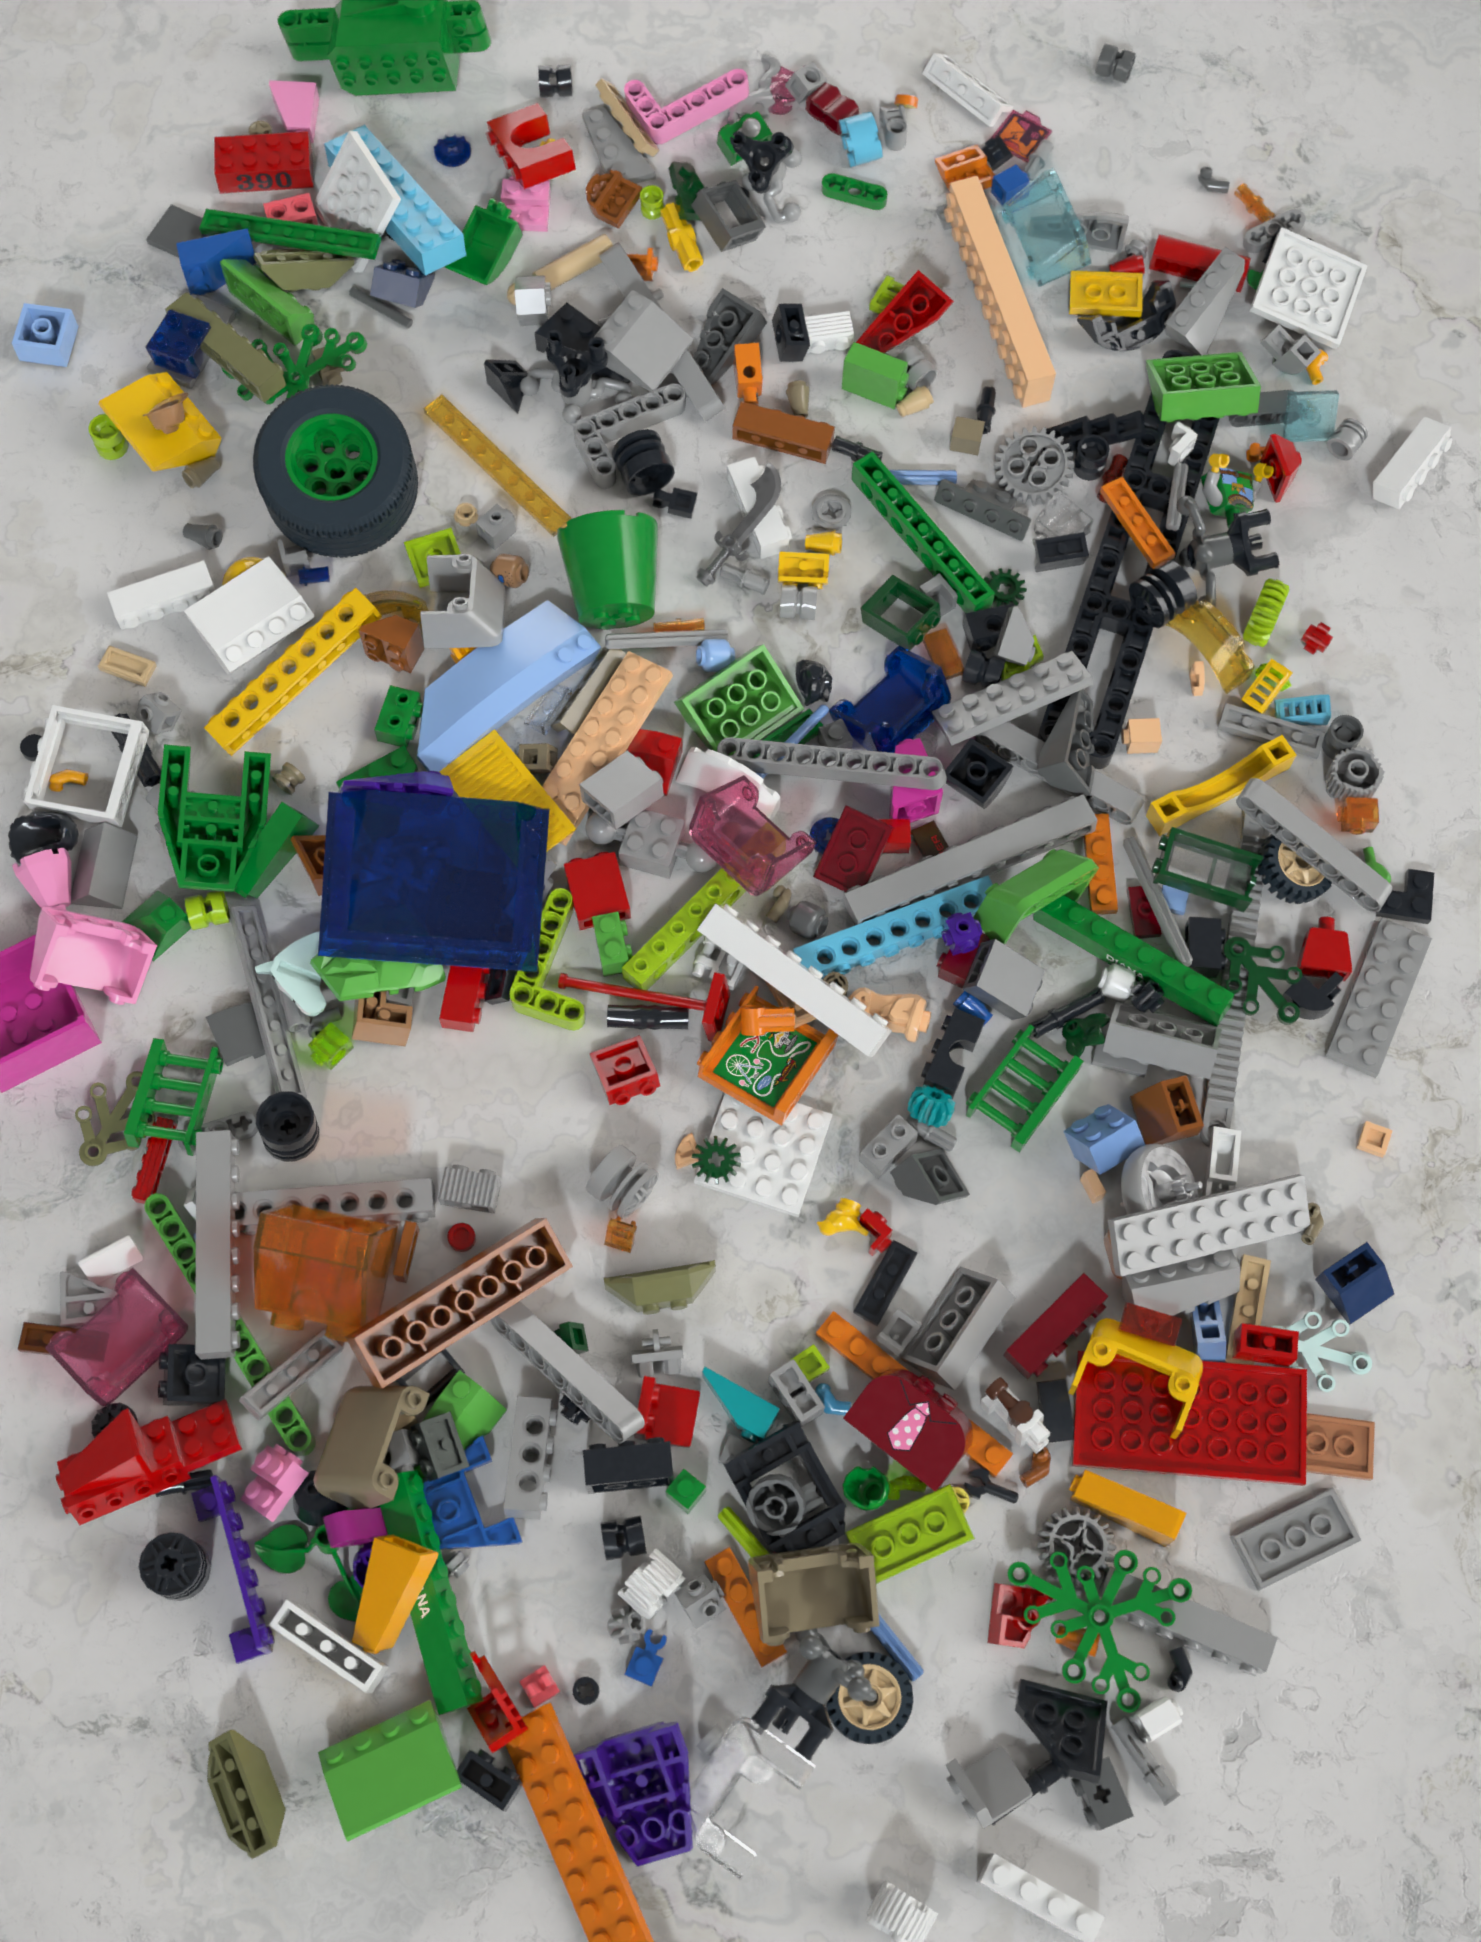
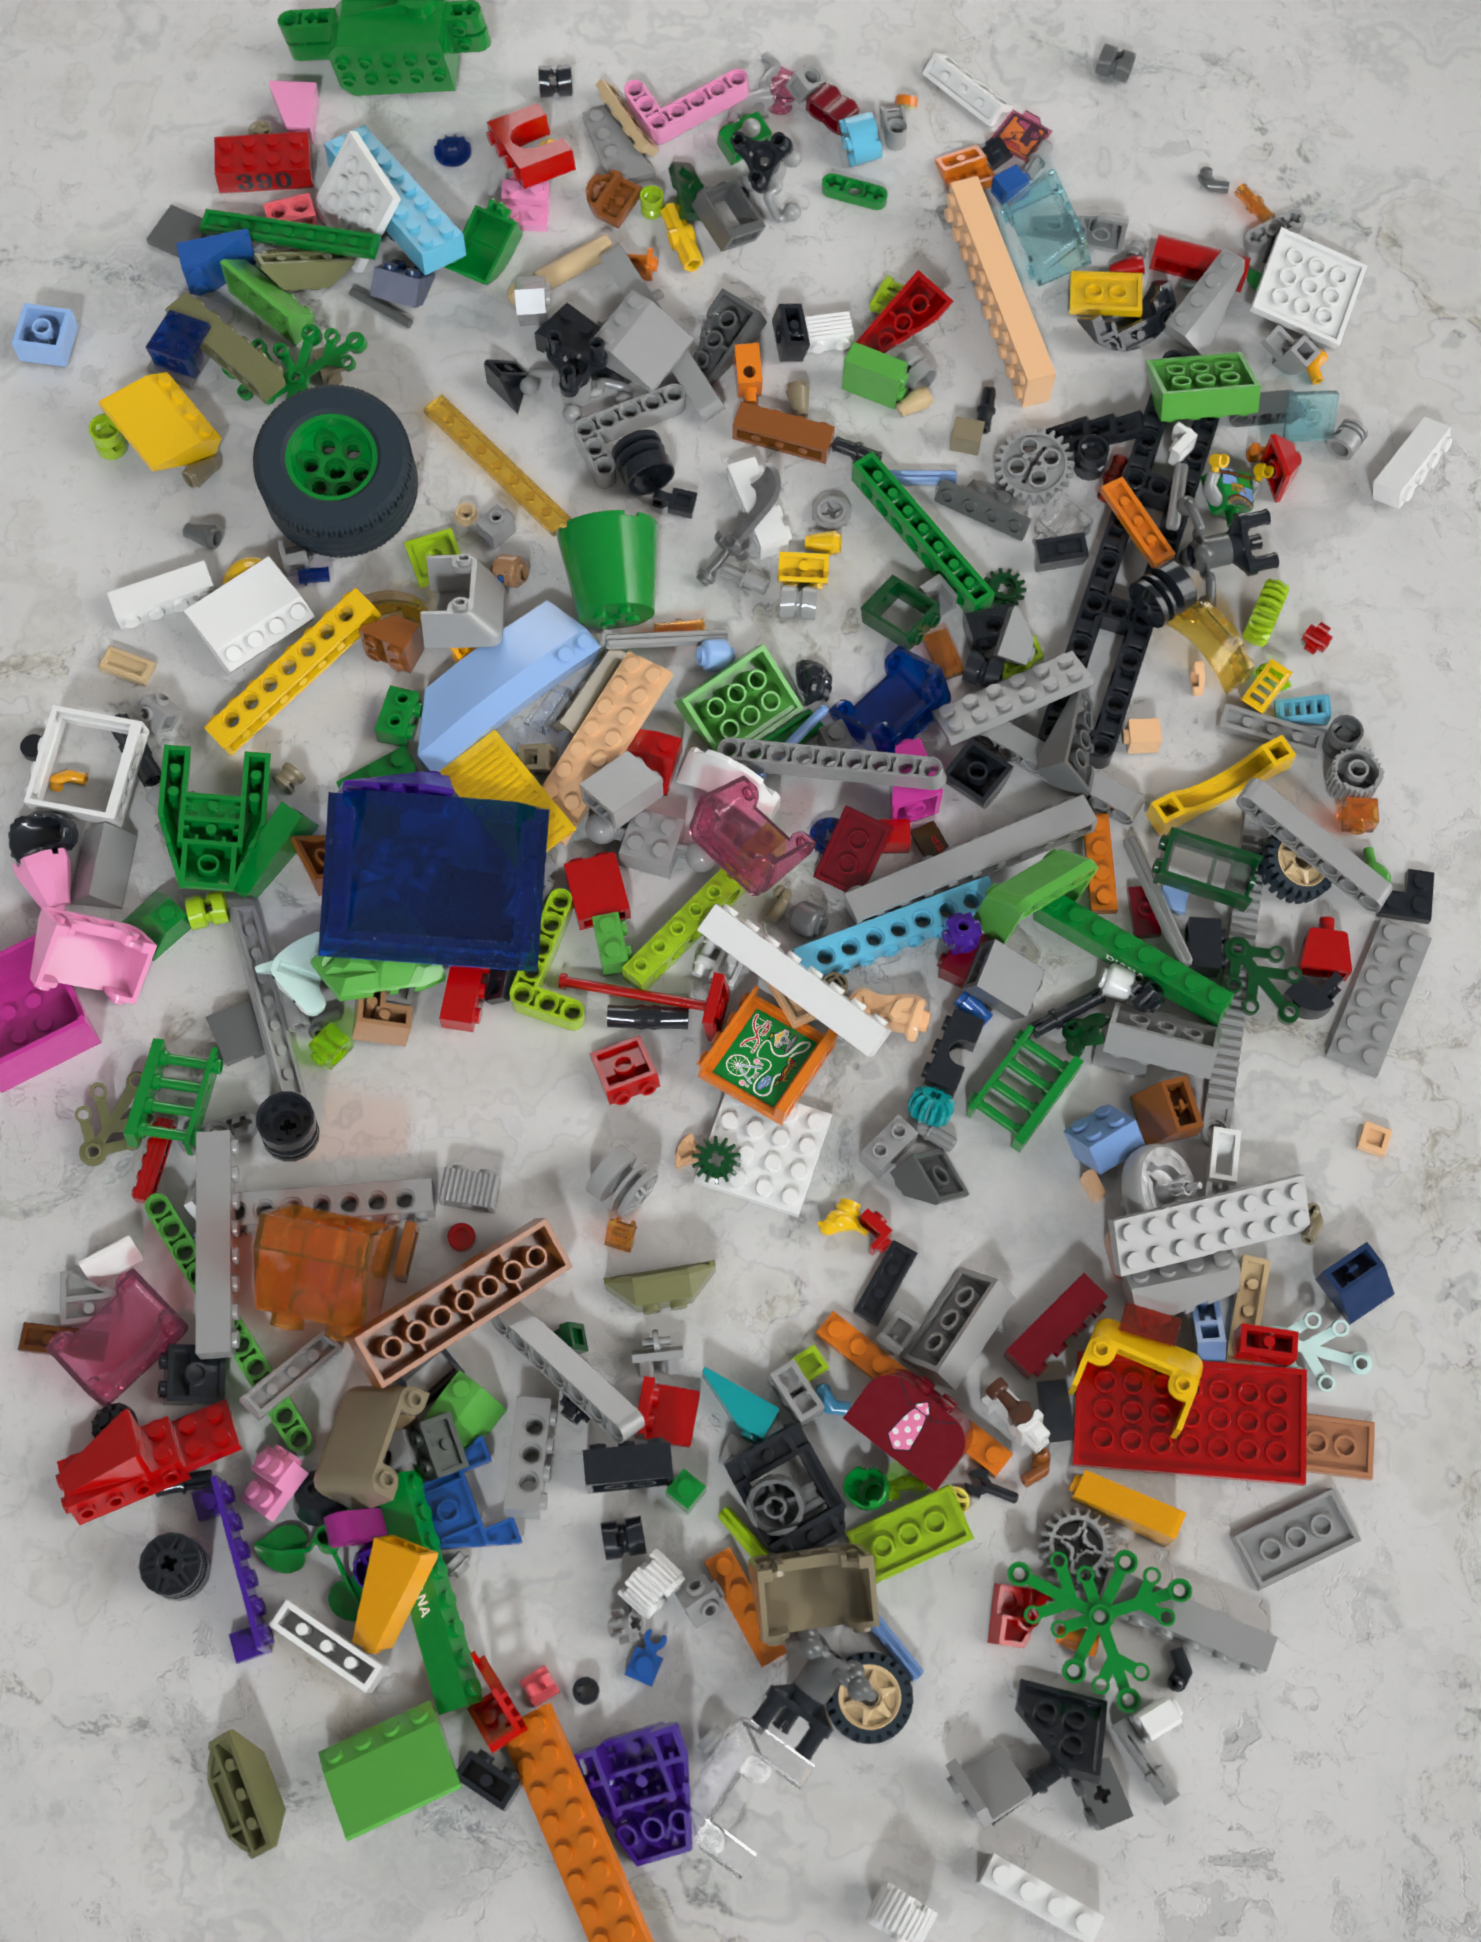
(168, 413): medium nougat piece -> none
(758, 1019): orange piece -> none

